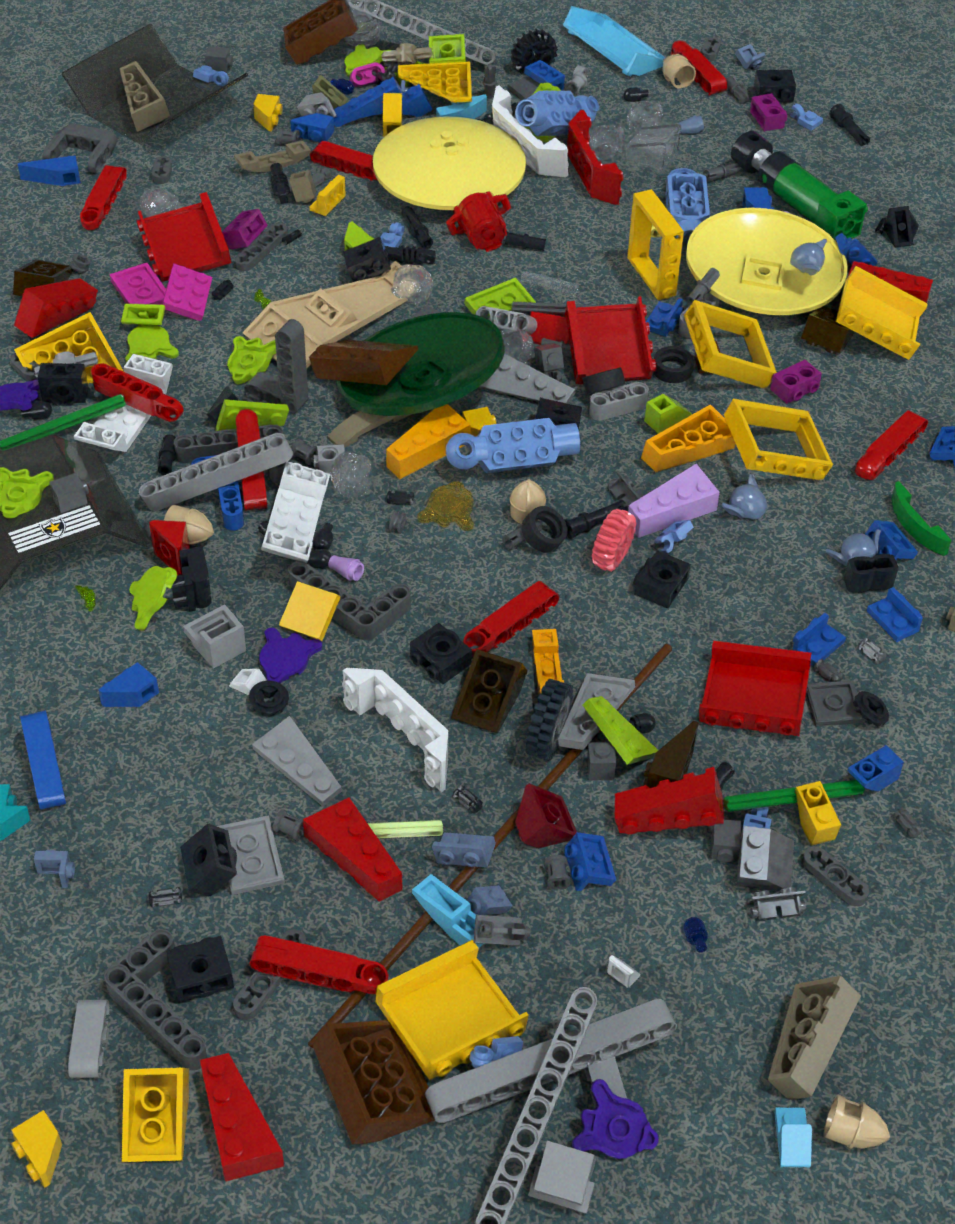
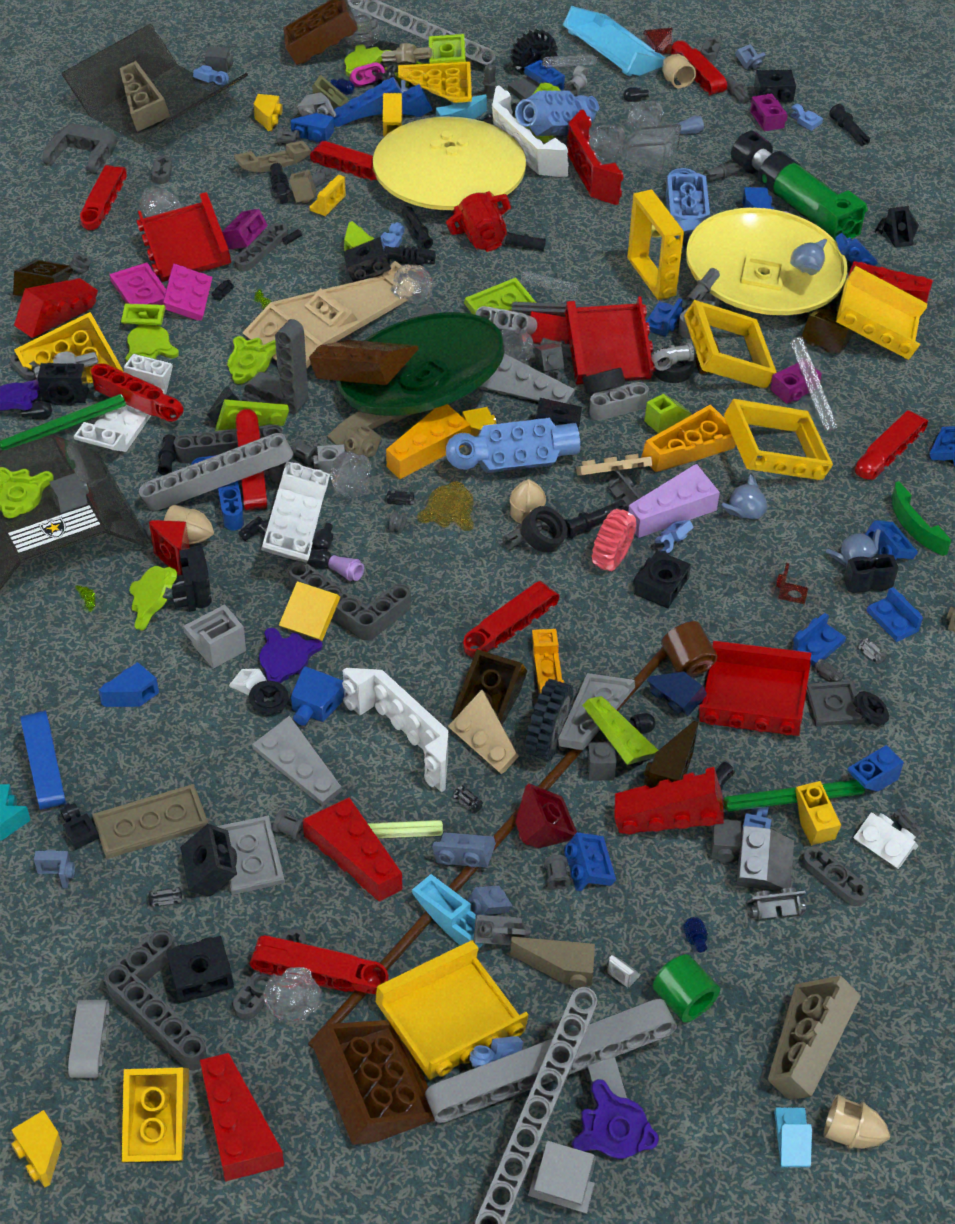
(52, 171): blue slope -> none
(77, 827): none -> black plate
(149, 821): none -> dark tan tile
(250, 529): none -> black piece
(292, 994): none -> clear hair
(315, 696): none -> blue torso
(362, 441): none -> dark tan brick
(440, 653): black brick -> none
(483, 732): none -> tan wing
(561, 960): none -> dark tan slope
(569, 61): none -> clear axle
(612, 464): none -> tan wing
(660, 39): none -> clear red slope
(673, 355): none -> light grey connector
(679, 689): none -> dark blue slope
(686, 987): none -> green piece
(689, 649): none -> reddish brown piece
(786, 587): none -> clear red bracket
(813, 384): none -> clear axle
(885, 840): none -> white bracket

